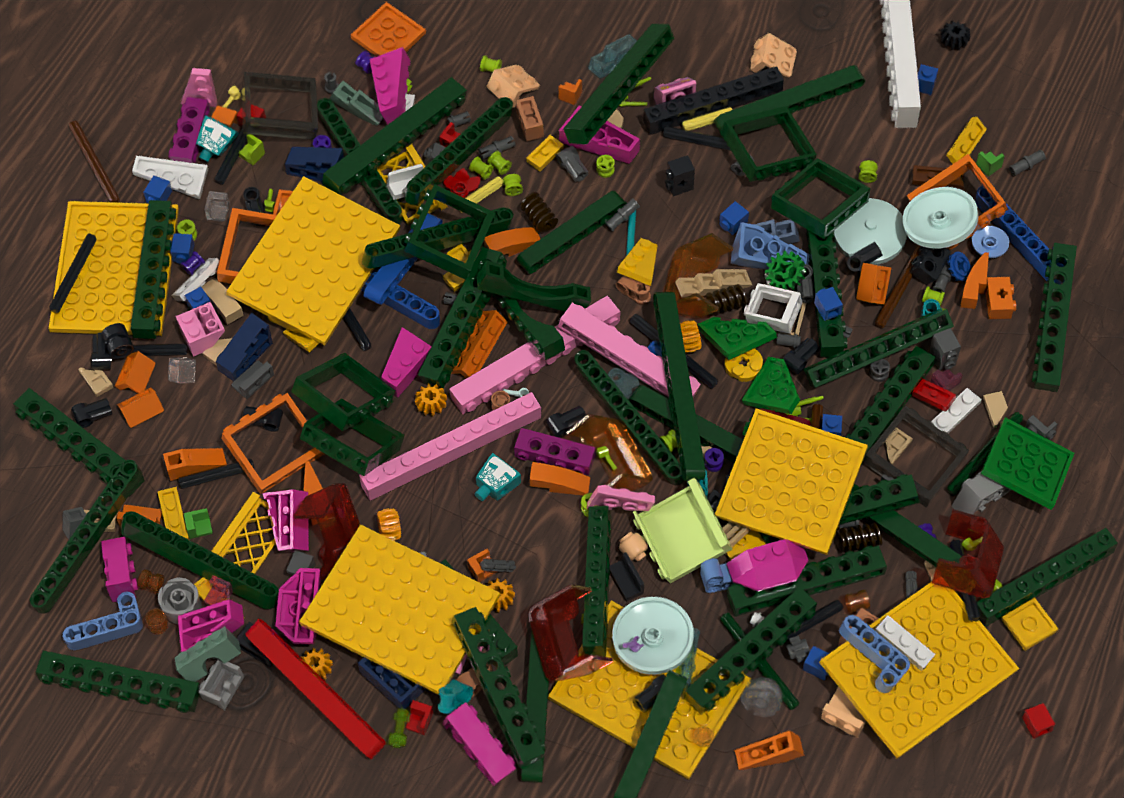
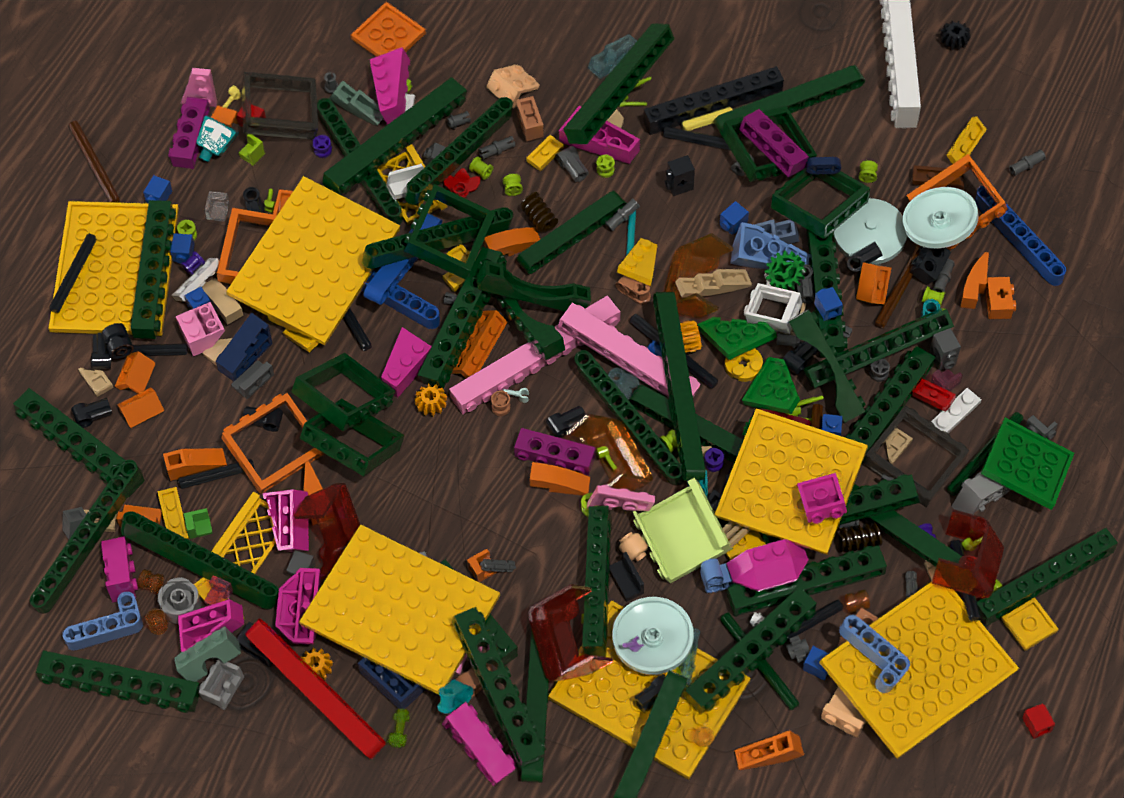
(182, 370): clear panel -> none
(183, 176): white wing -> none
(231, 157): black axle -> none
(312, 161): dark blue wedge -> none
(363, 61): dark purple wheel -> none
(389, 524): light orange gear -> none
(420, 717): red panel -> none
(448, 135): red panel -> none
(451, 446): bright pink brick -> none
(485, 190): light yellow axle -> none
(489, 64): lime bush -> none
(496, 479): torso -> none
(499, 162): lime bush -> none
(506, 594): light orange gear -> none
(569, 92): orange panel -> none
(674, 90): bright pink slope -> none
(727, 298): dark brown piece -> none
(762, 696): clear cylinder -> none
(771, 53): light nougat bracket -> none
(773, 142): none -> magenta brick
(822, 498): none -> dark pink plate
(823, 165): none -> dark blue beam
(846, 401): none -> dark green arch
(905, 642): white plate -> none
(926, 79): blue brick -> none
(961, 272): blue gear -> none
(989, 162): bright green panel -> none
(993, 236): light blue dish -> none
(995, 406): tan tile -> none
(1066, 255): dark green brick -> none

